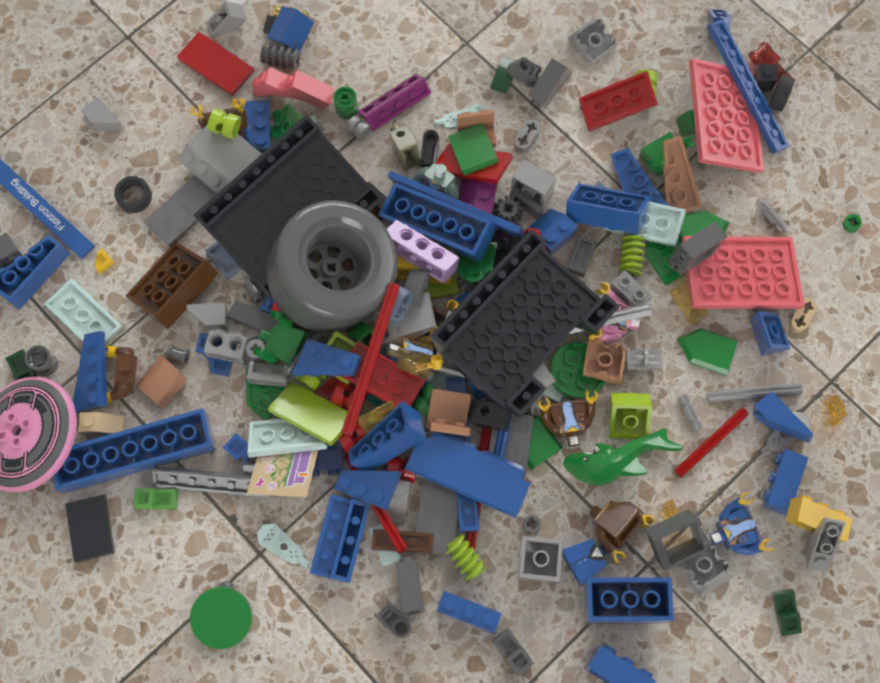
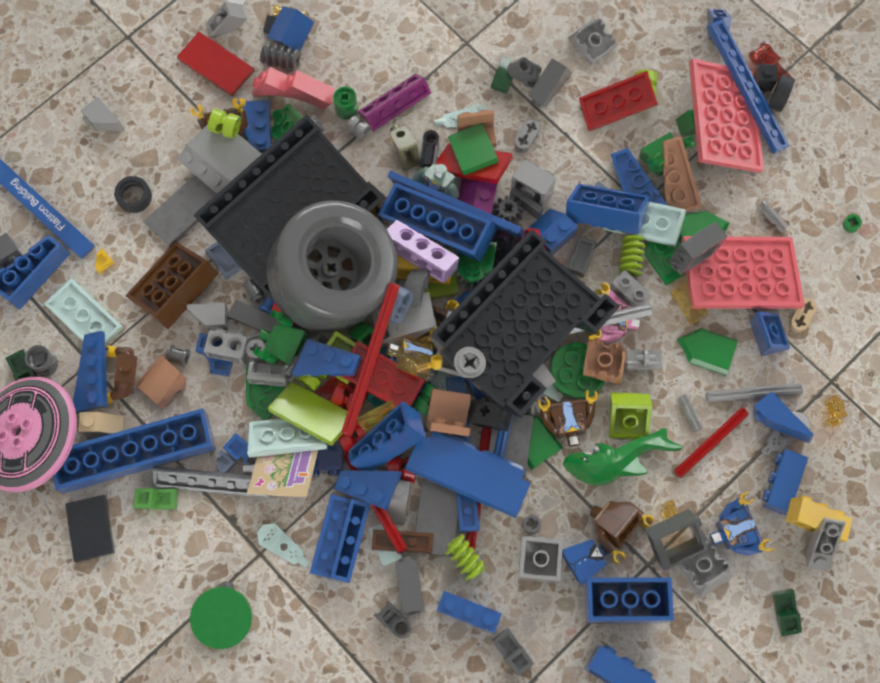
(224, 462): none -> sand blue tile
(469, 353): none -> light grey gear

